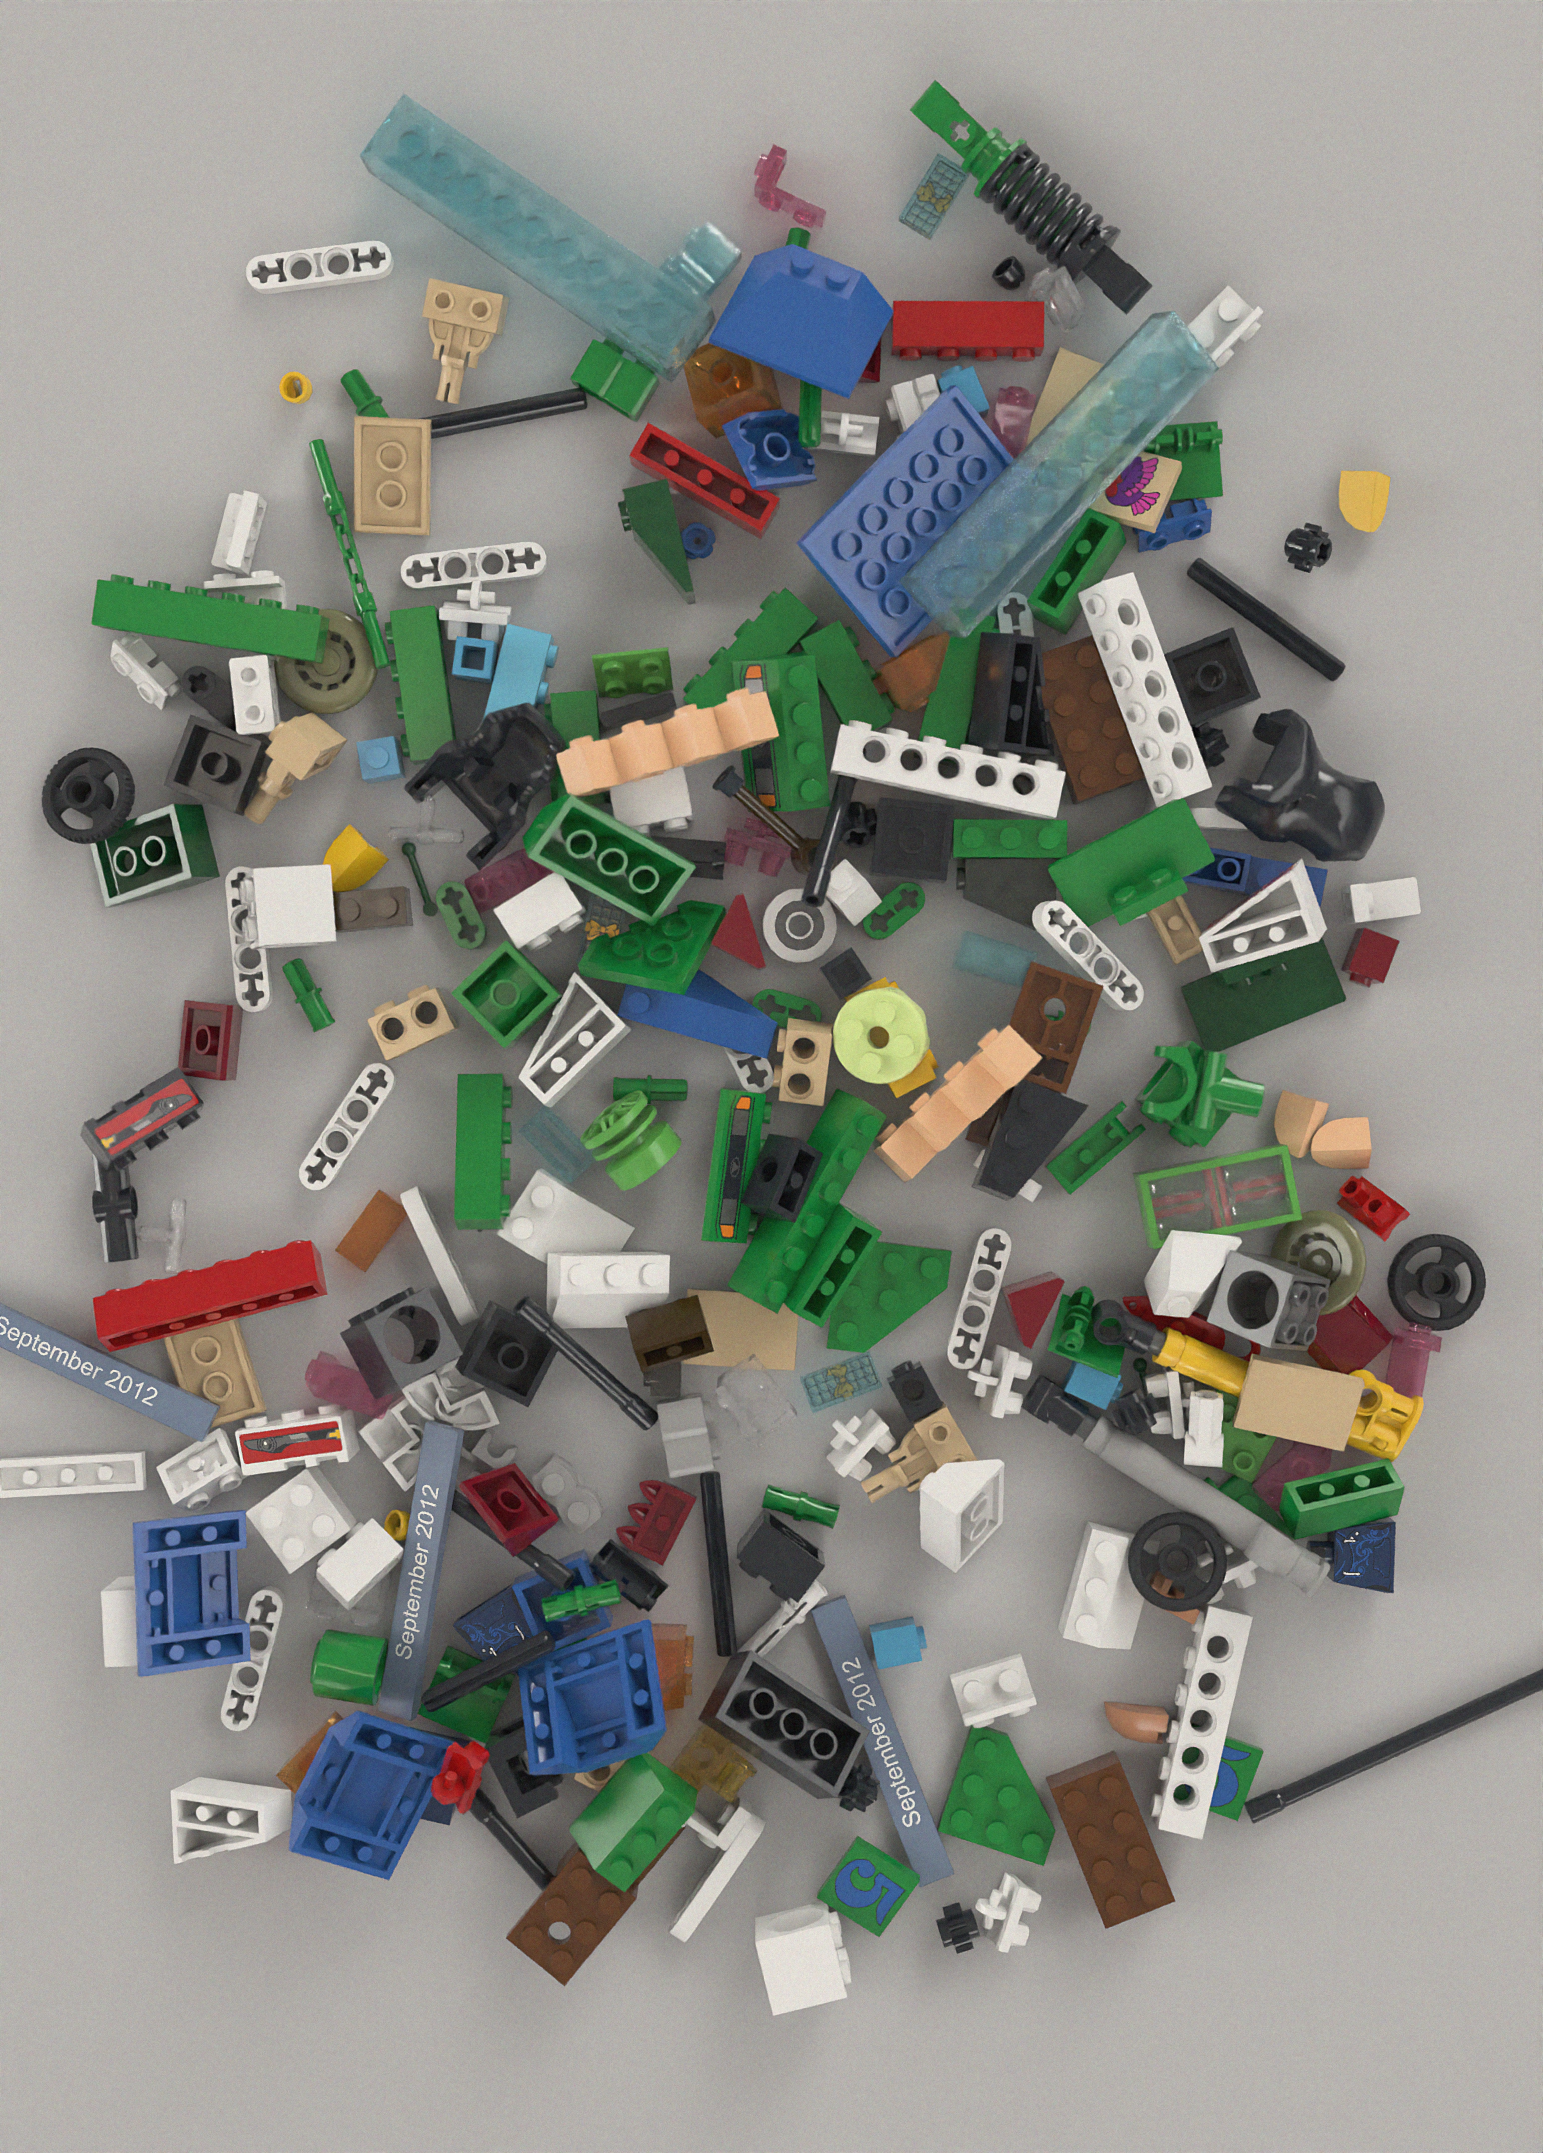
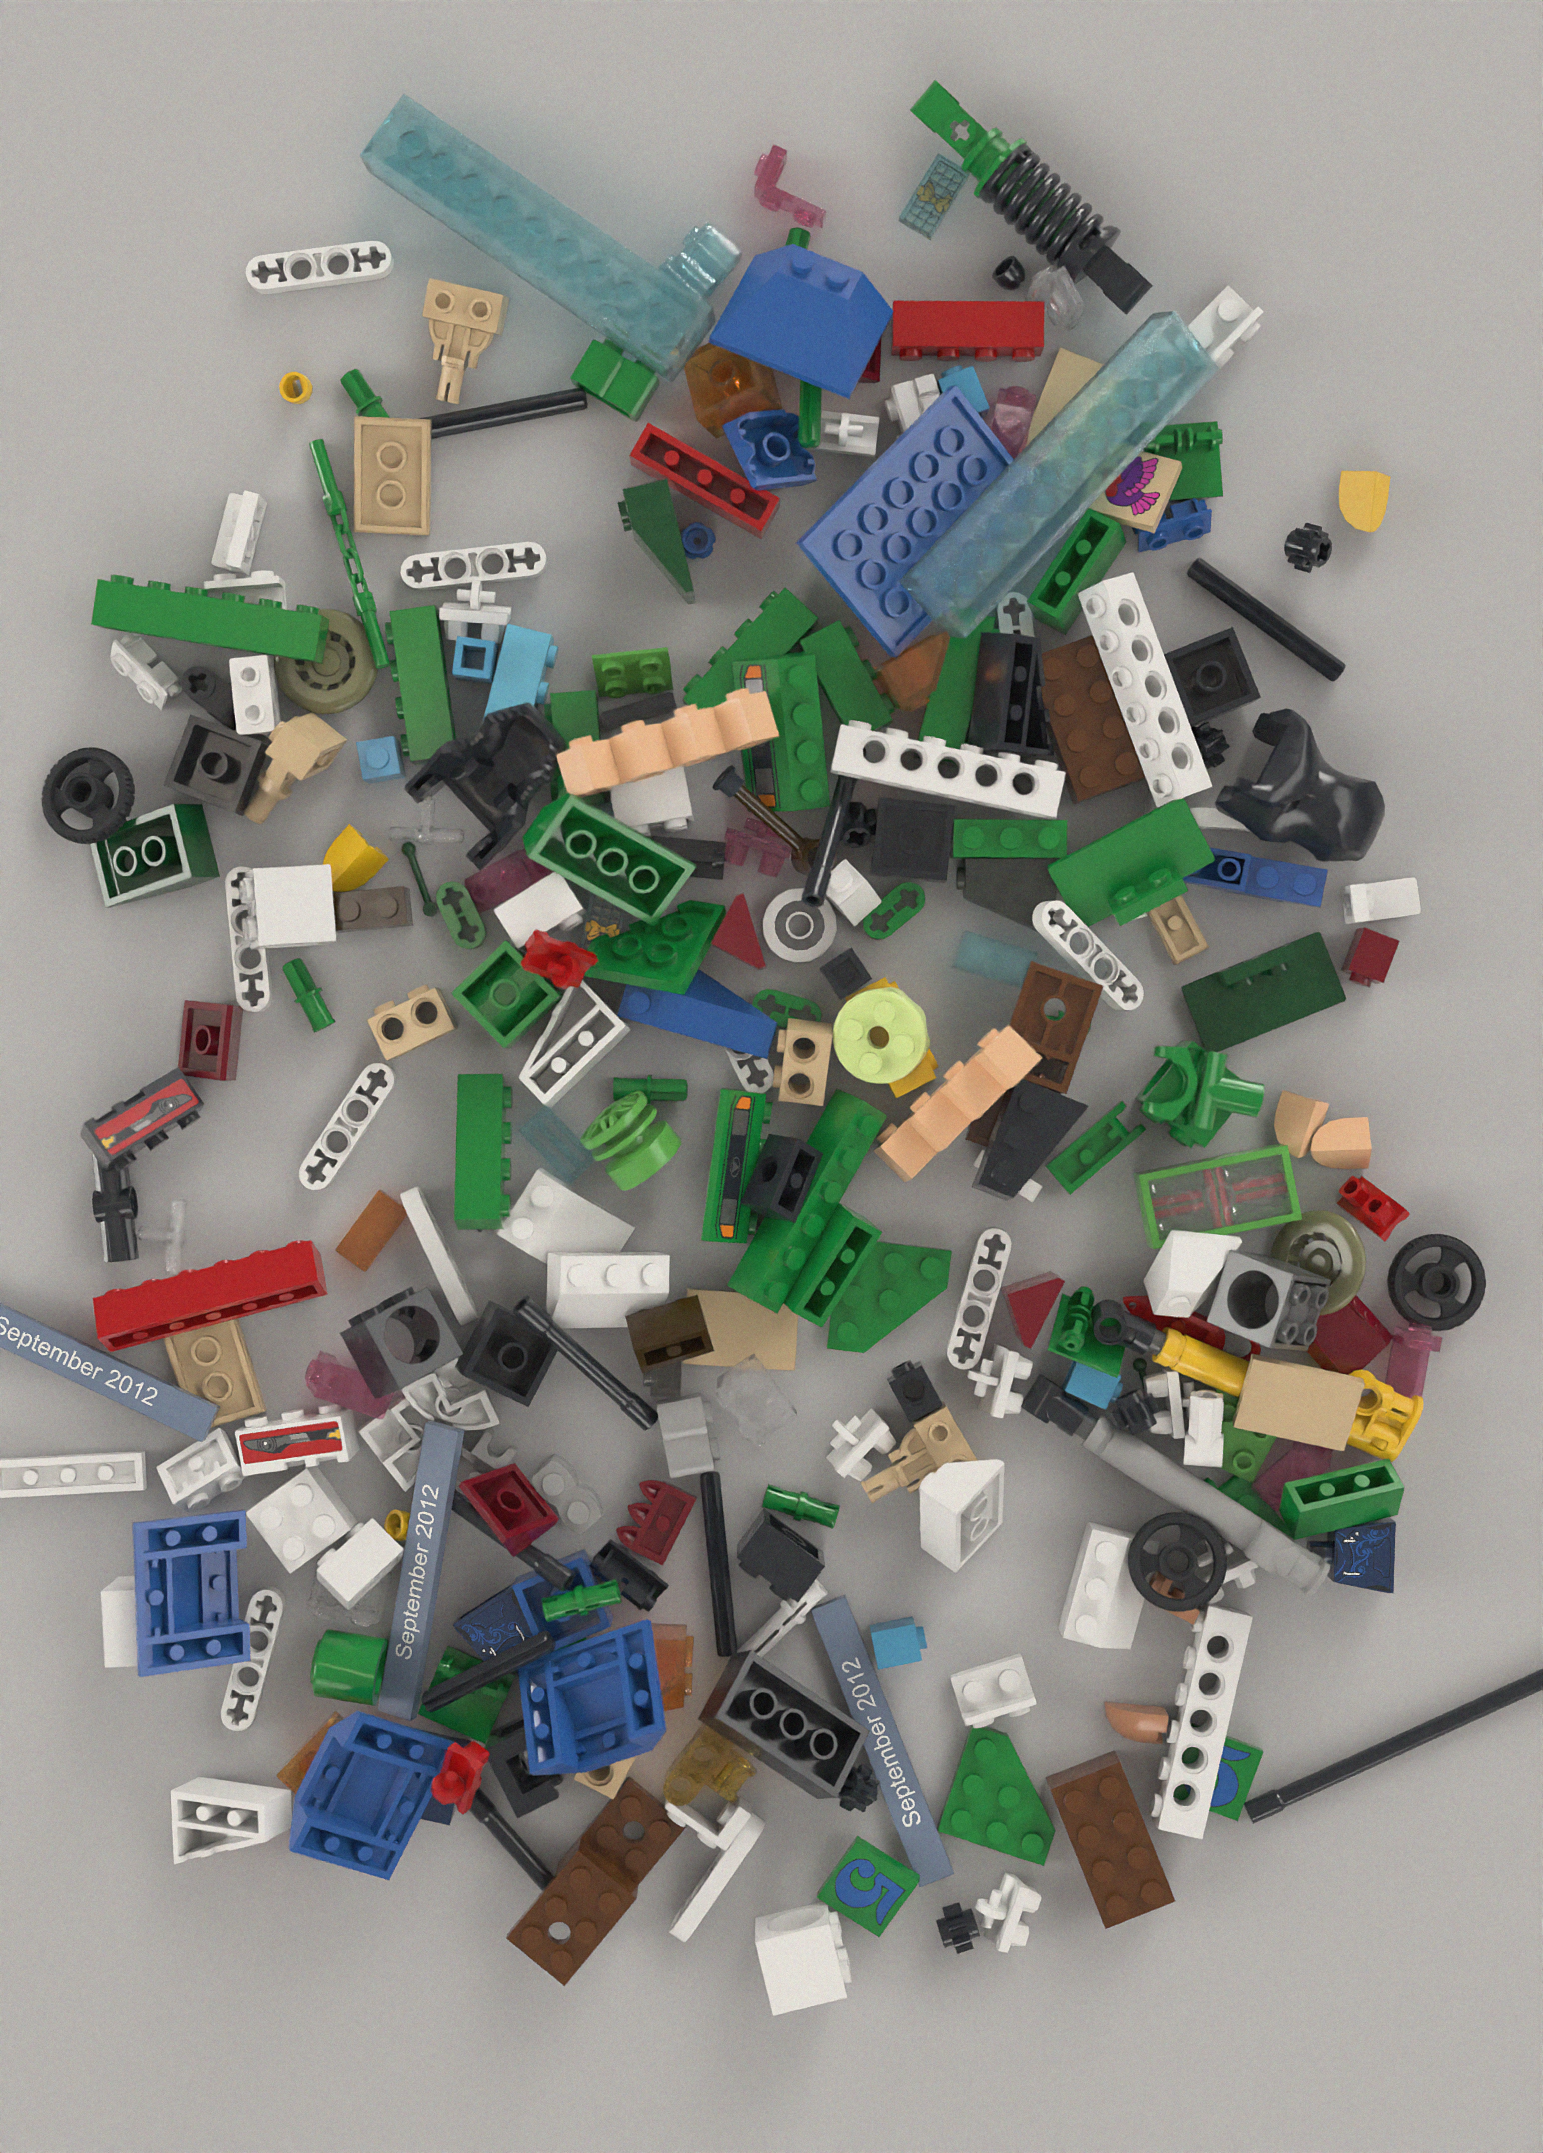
(557, 959): none -> red hips
(633, 1818): green slope -> none
(841, 1381): clear light blue tile -> none
(1266, 922): white wedge -> none

